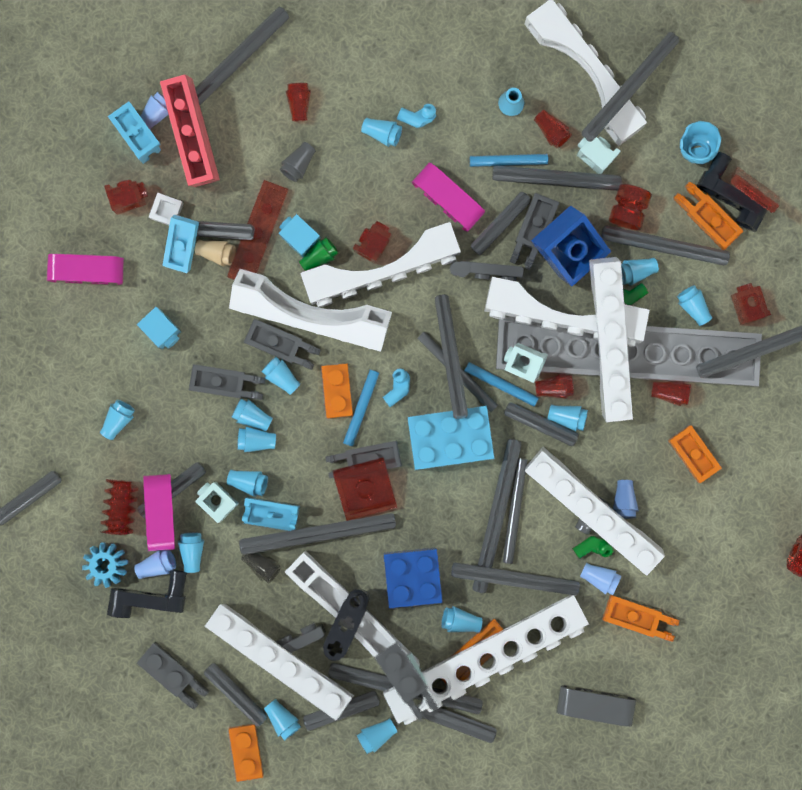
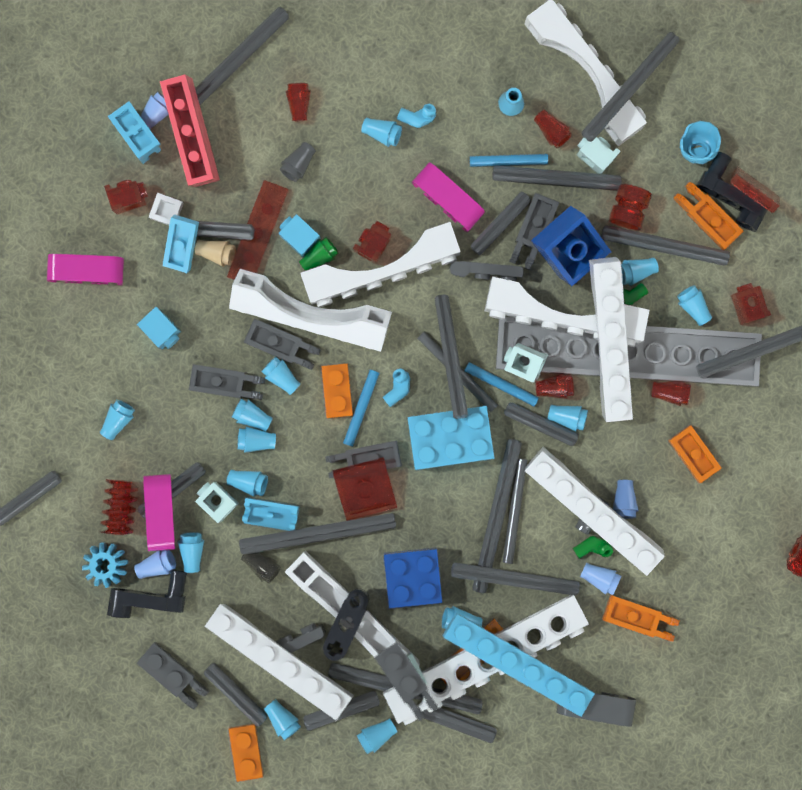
(518, 664): none -> medium azure plate

